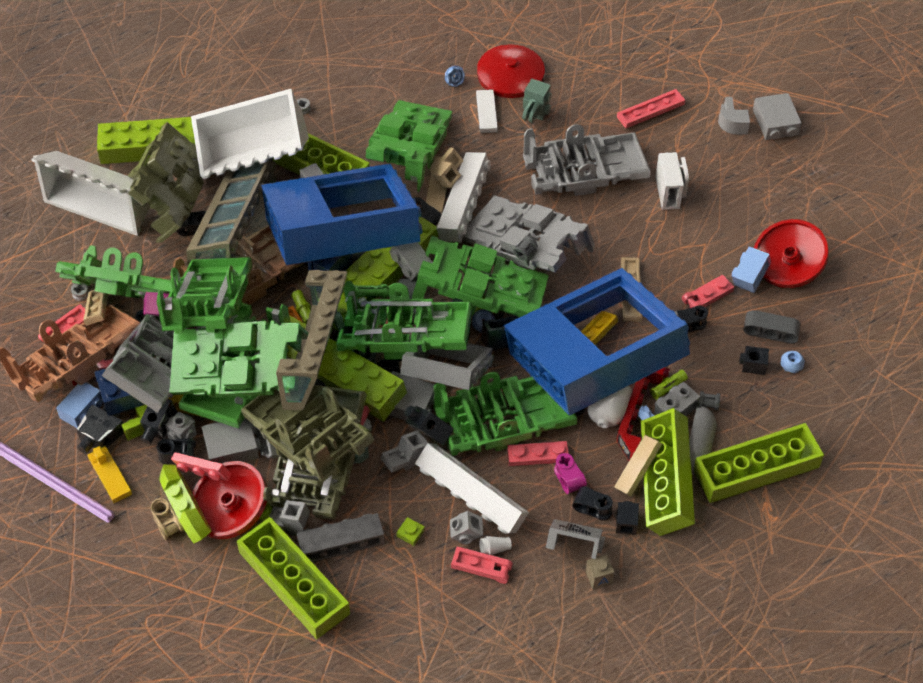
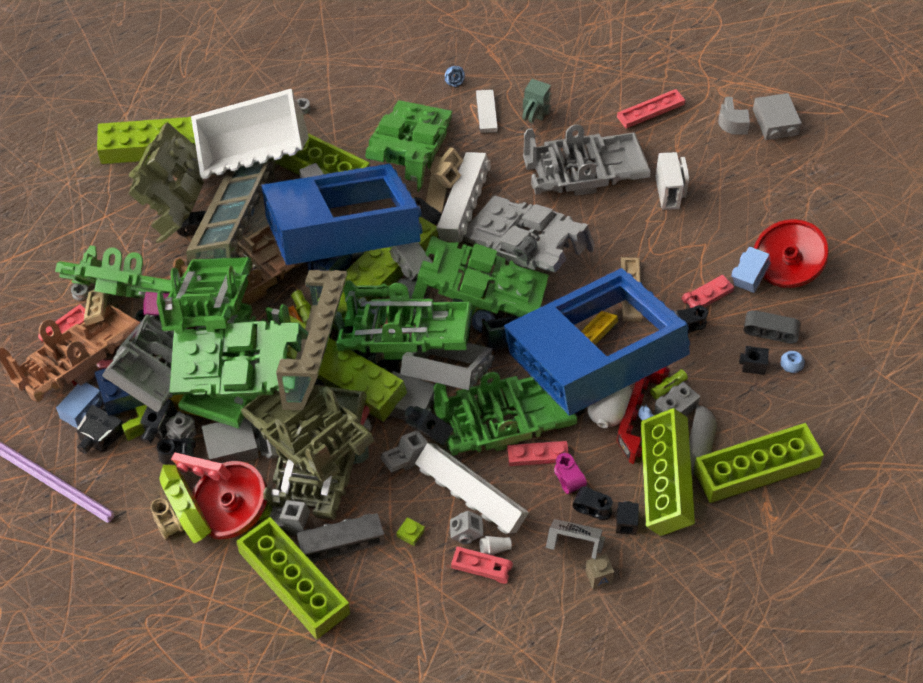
(89, 191): white piece -> none
(109, 474): yellow hinge -> none
(509, 70): red dish -> none
(638, 465): tan tile -> none
(709, 400): dark grey bush -> none

